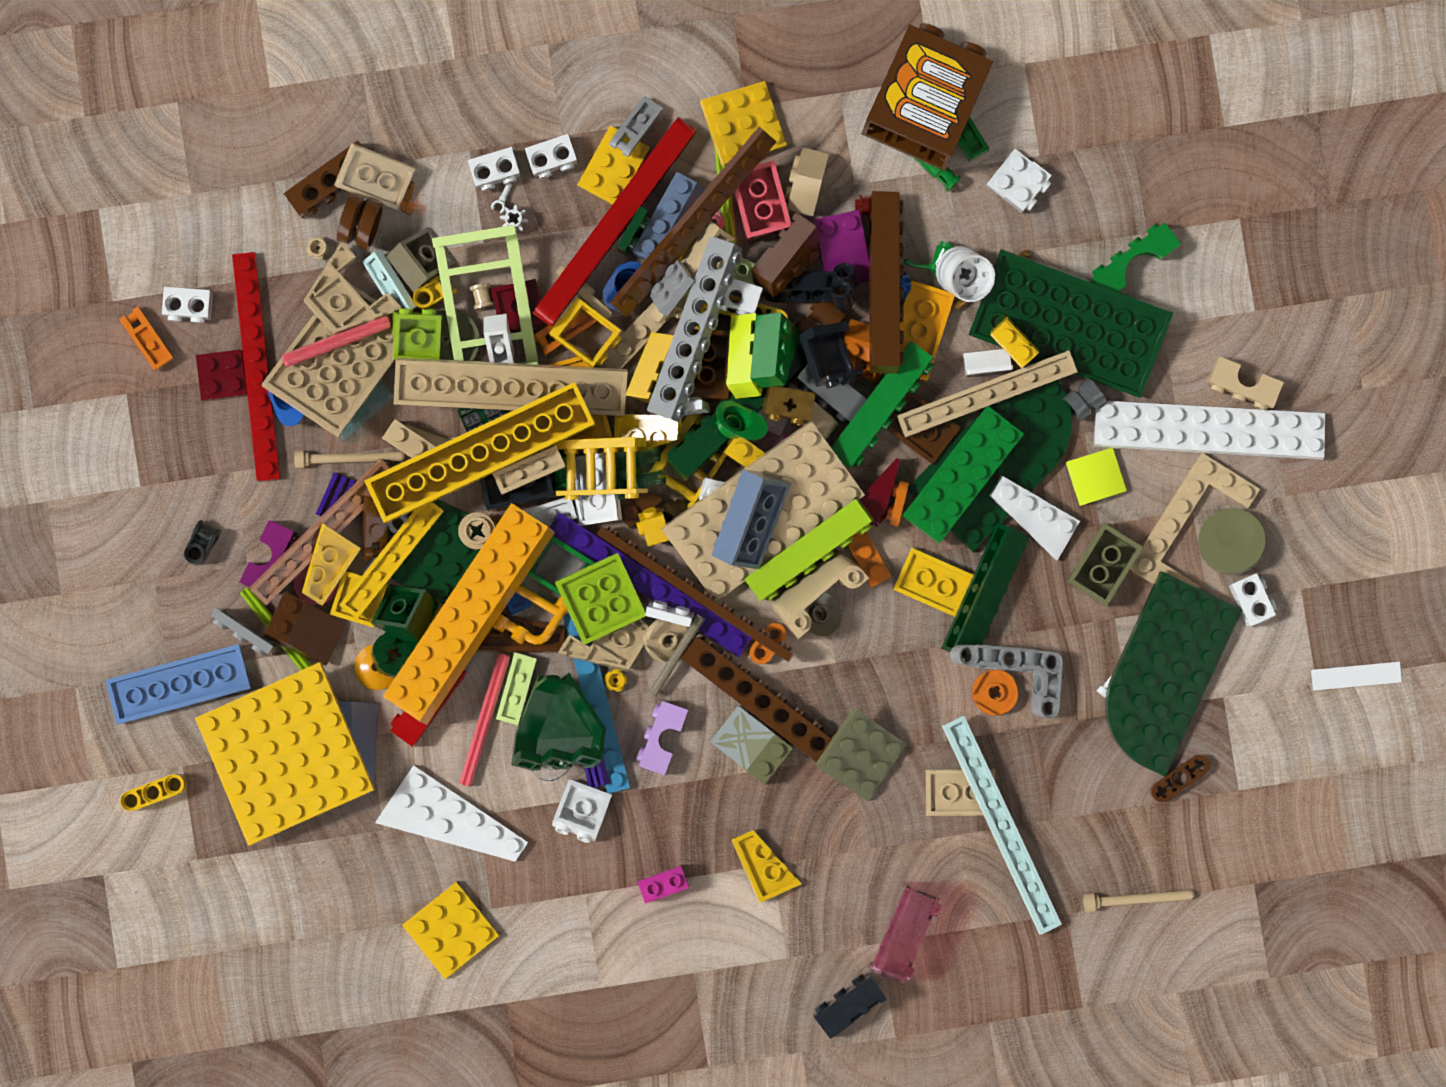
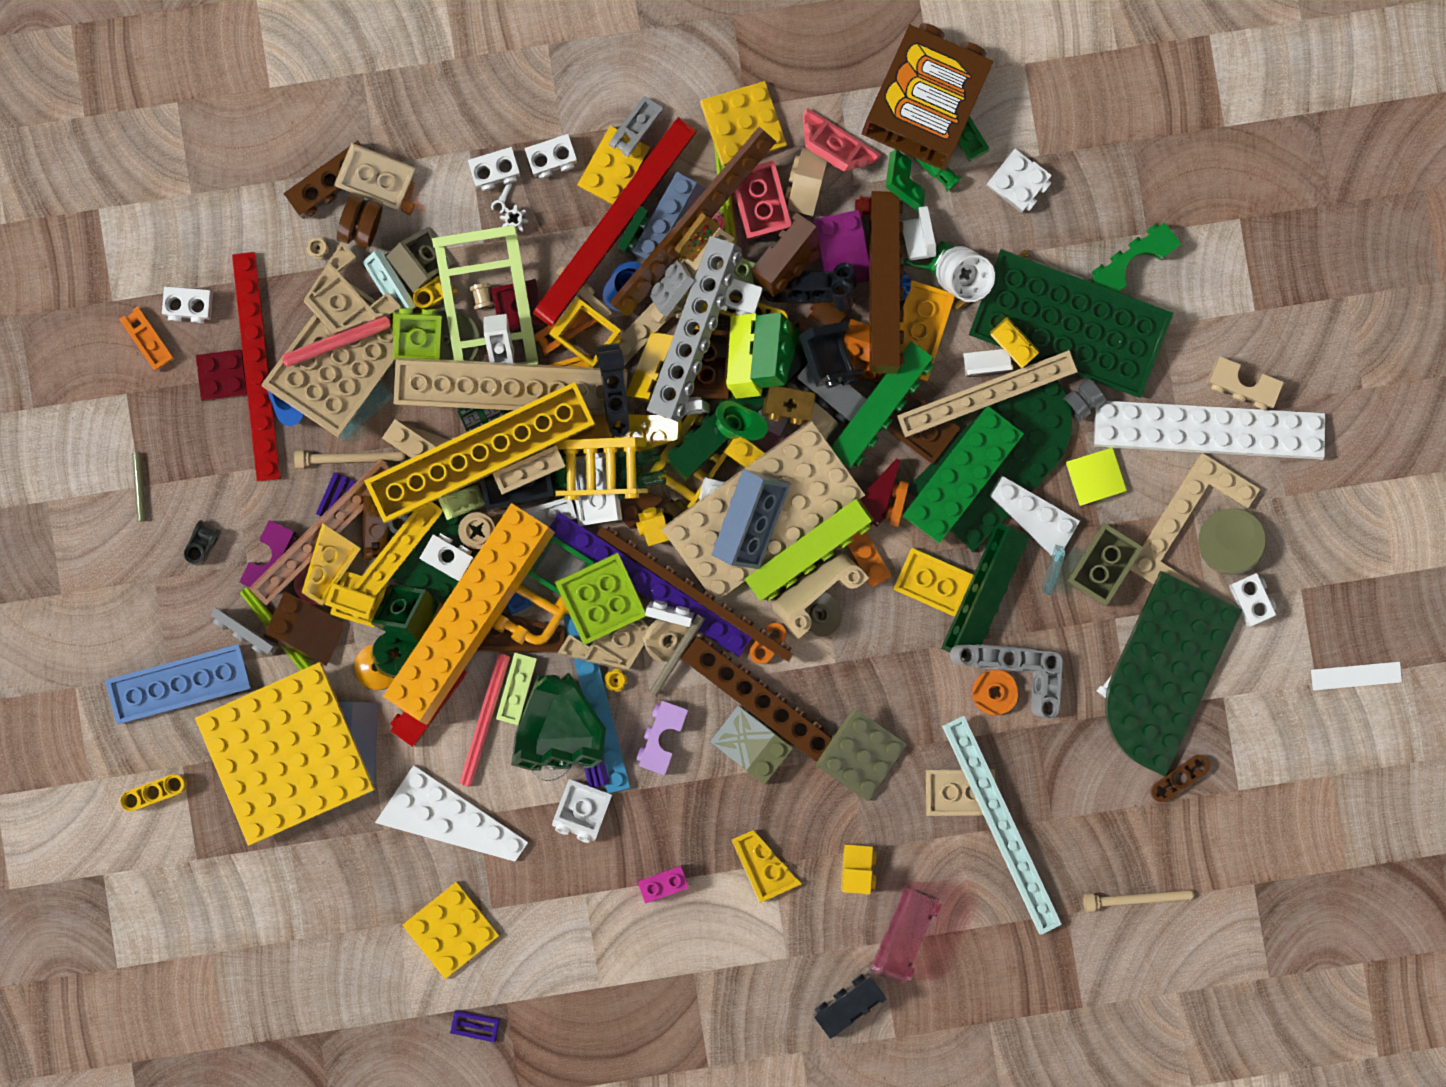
(139, 487): none -> olive bar
(350, 601): none -> yellow tile
(433, 555): none -> white brick
(462, 502): none -> yellowish green plate
(495, 1021): none -> dark purple tile
(612, 364): none -> black piece
(697, 237): none -> pearl gold tile
(835, 144): none -> coral wing
(856, 869): none -> yellow brick
(899, 180): none -> green plate
(919, 236): none -> white panel
(1053, 570): none -> clear light blue tile

